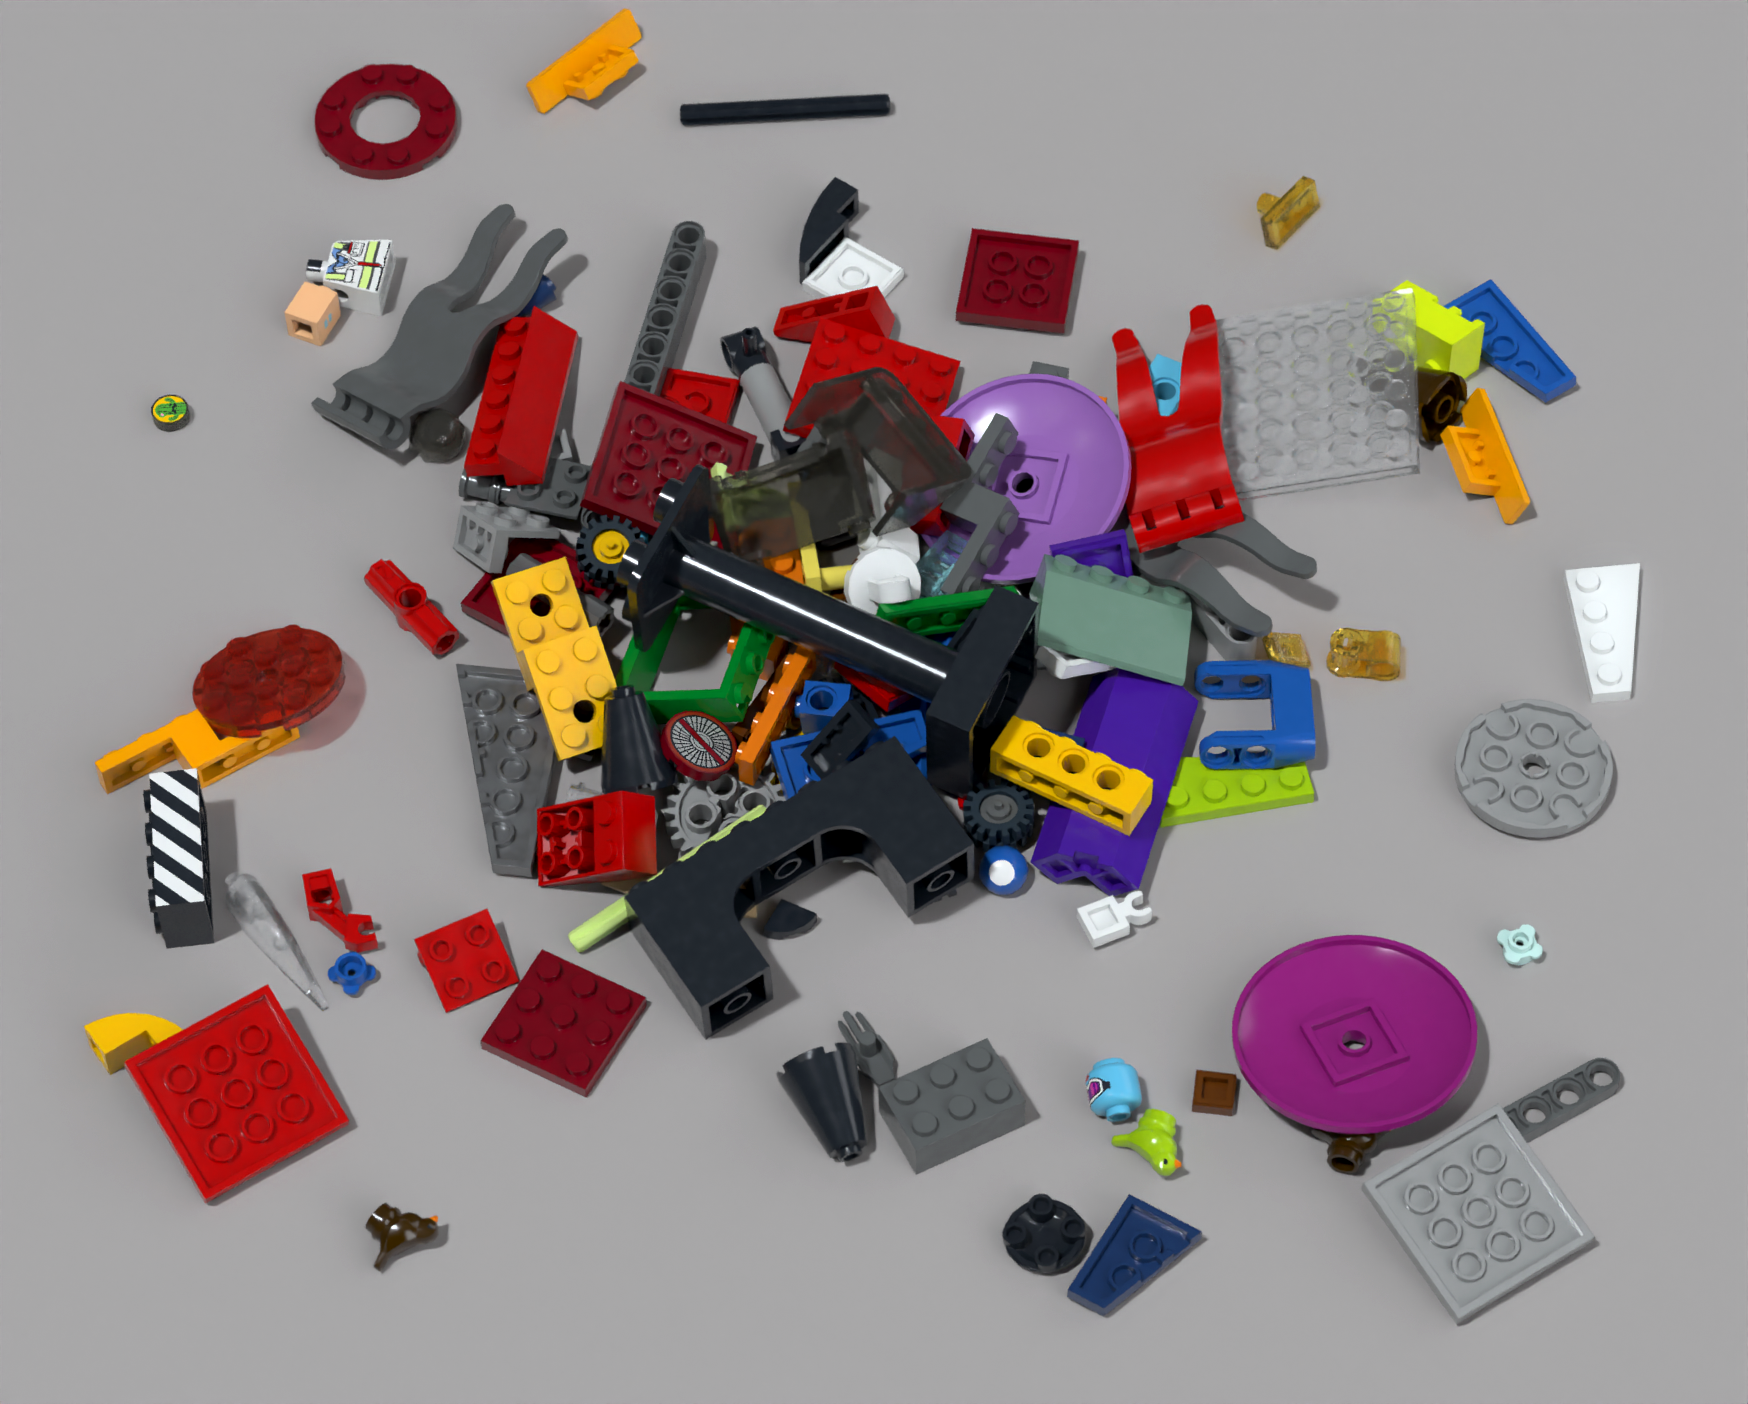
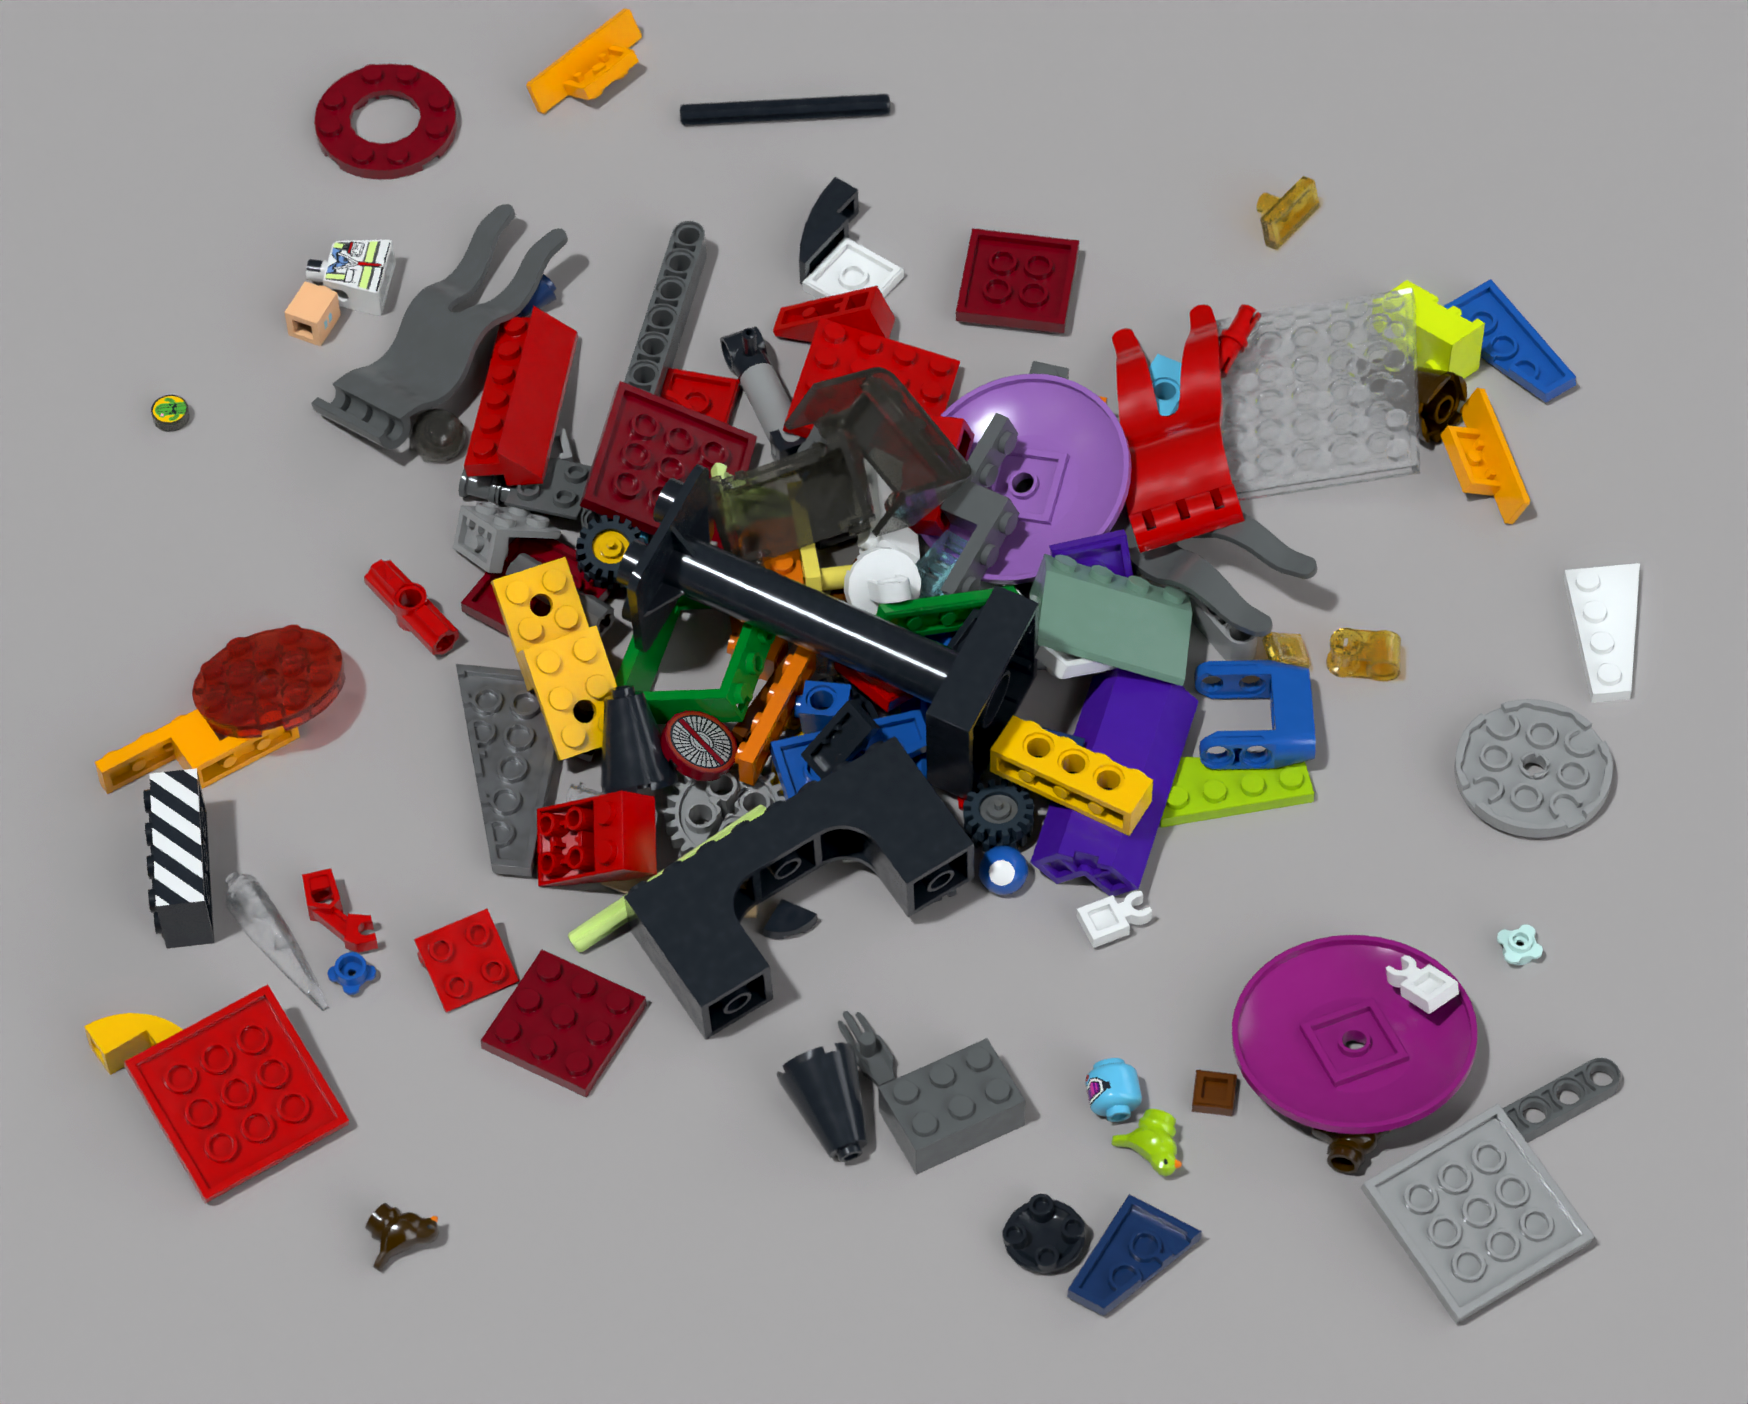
(1235, 337): none -> red pin
(1424, 987): none -> white plate

